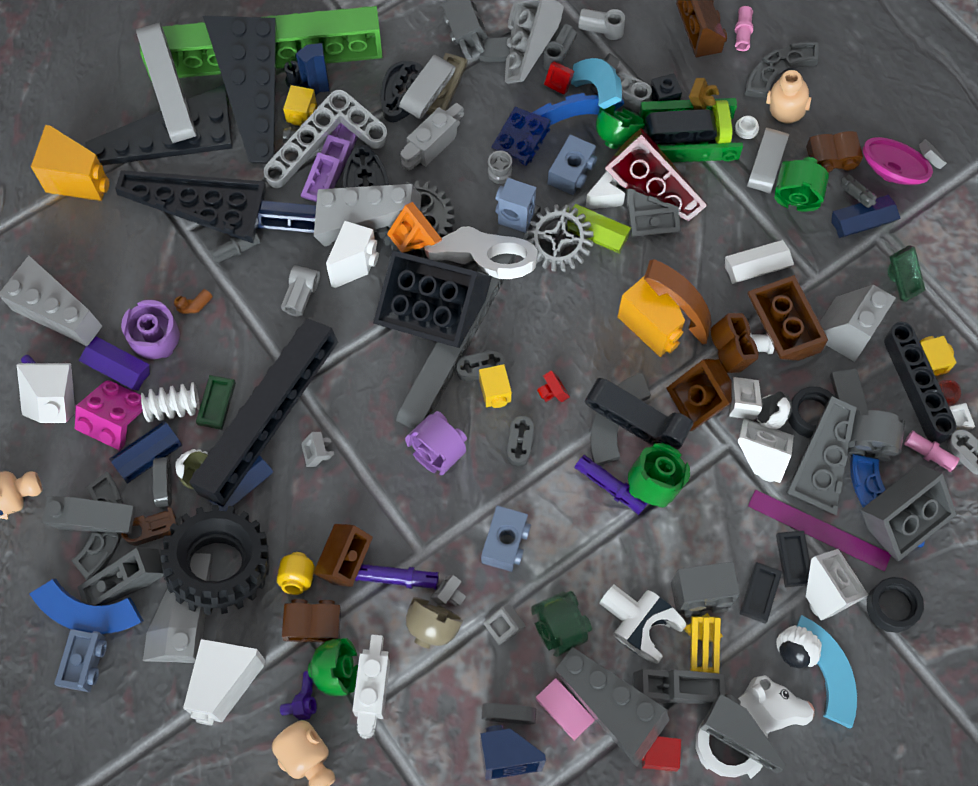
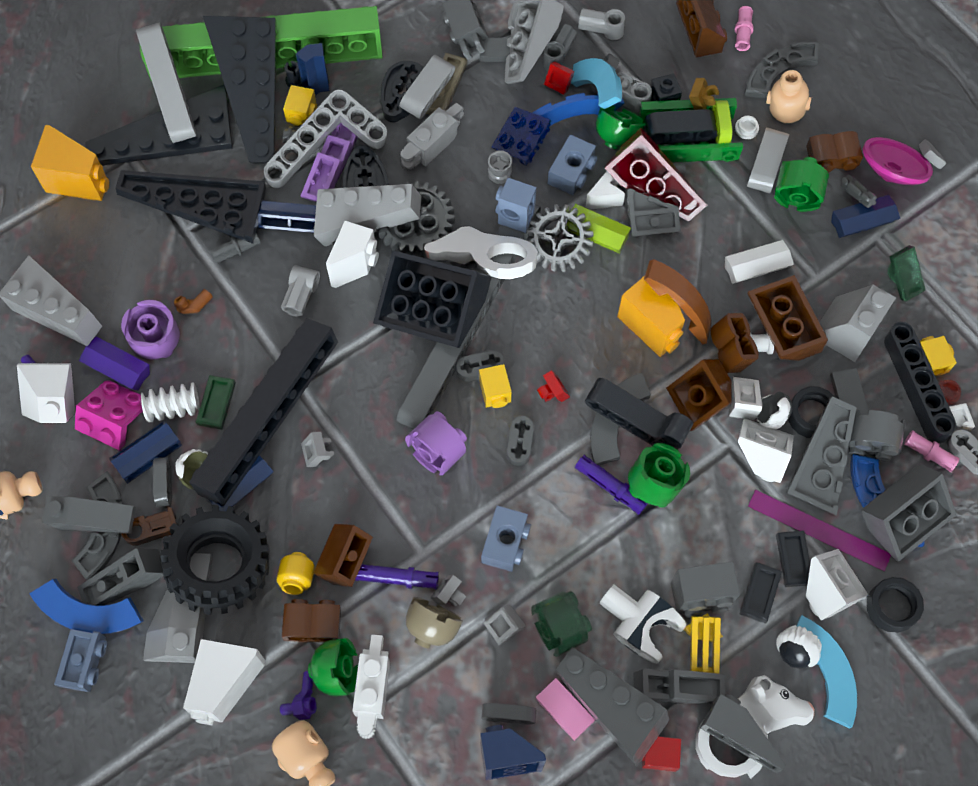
(412, 230): orange wing -> none

